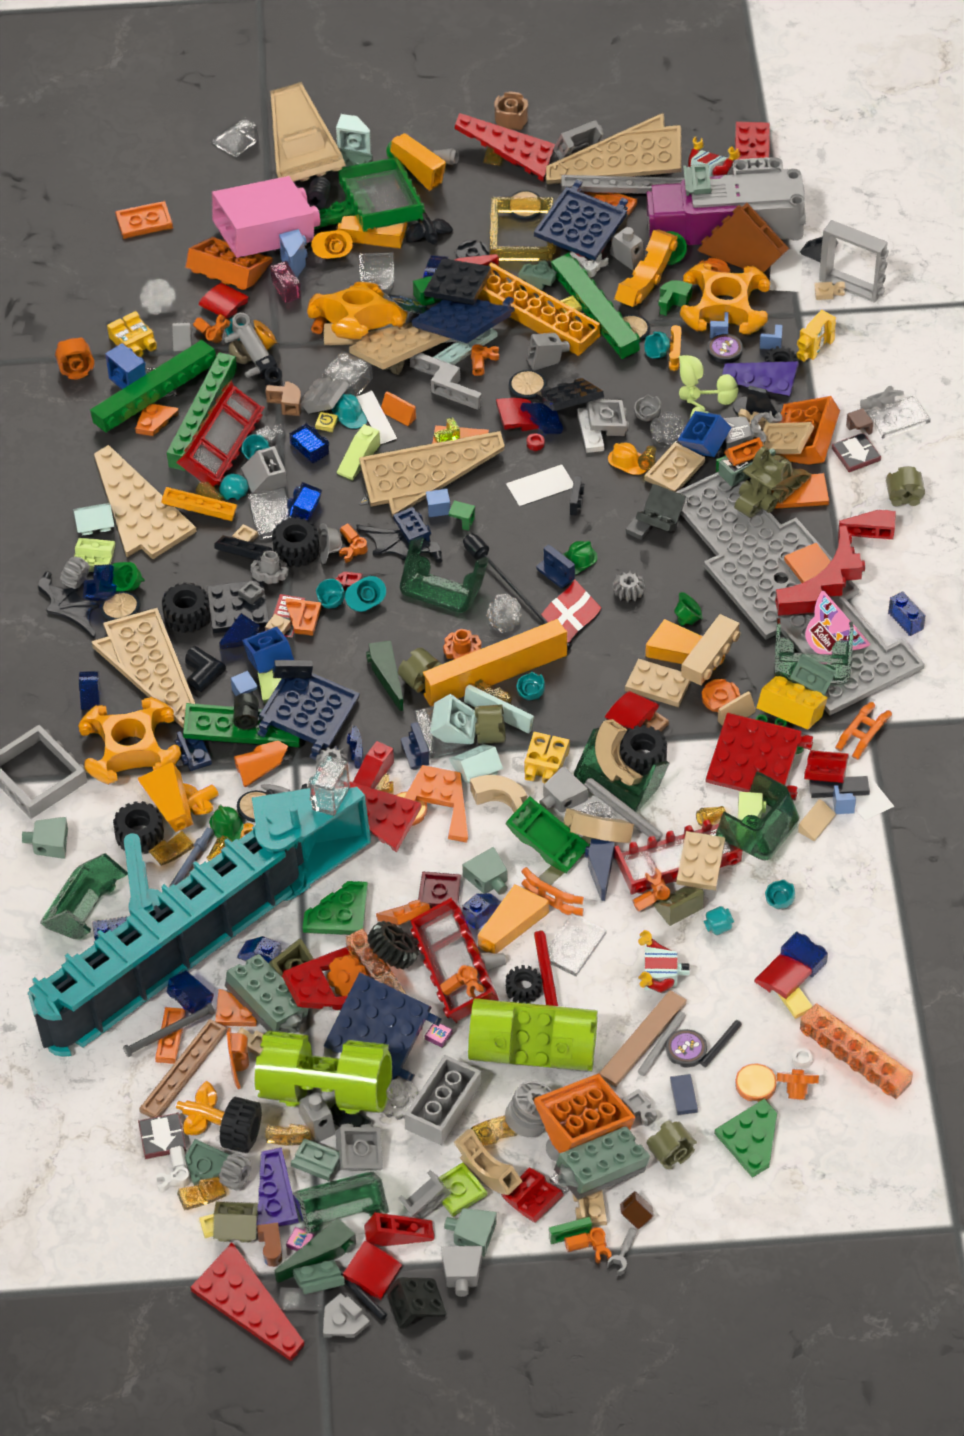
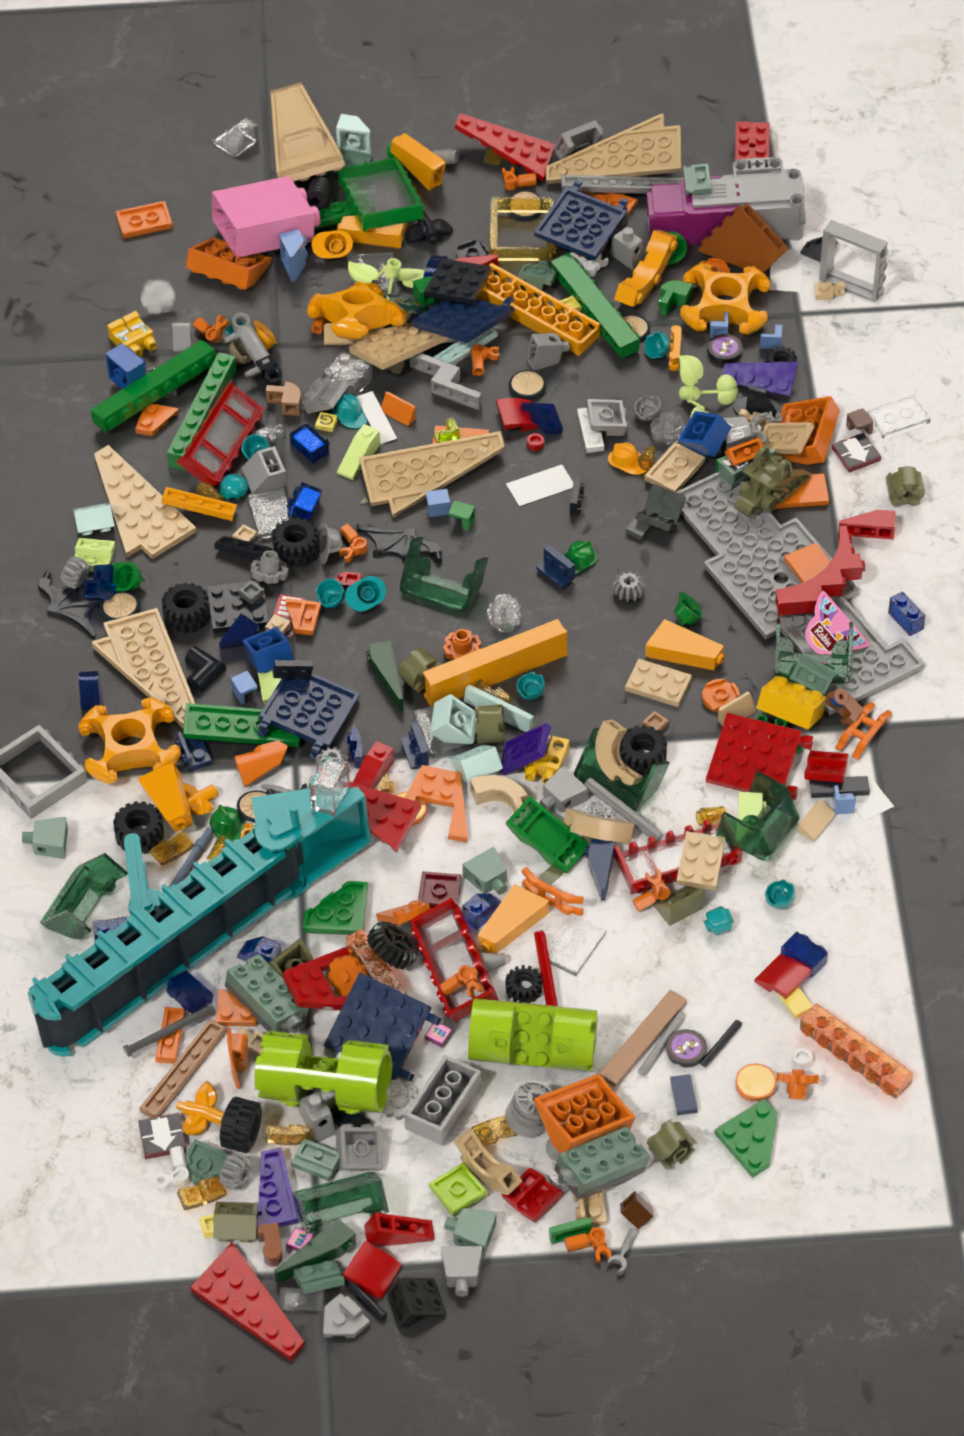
(74, 358): orange brick -> none
(223, 300): red slope -> none
(245, 711): pearl dark grey wheel -> none
(285, 281): clear pink brick -> none
(367, 273): none -> yellowish green plant
(412, 525): dark blue bracket -> none
(426, 1197): light grey panel -> none
(511, 111): medium nougat brick -> none
(511, 181): none -> orange bar
(525, 749): none -> dark purple tile
(569, 394): black plate -> none
(572, 608): flag -> none
(632, 710): red slope -> none
(640, 1105): light grey plate -> none
(659, 965): torso -> none
(710, 649): tan brick -> none
(717, 164): torso -> none
(817, 333): yellow hips -> none
(844, 705): none -> dark orange leg
(881, 399): light grey piece -> none

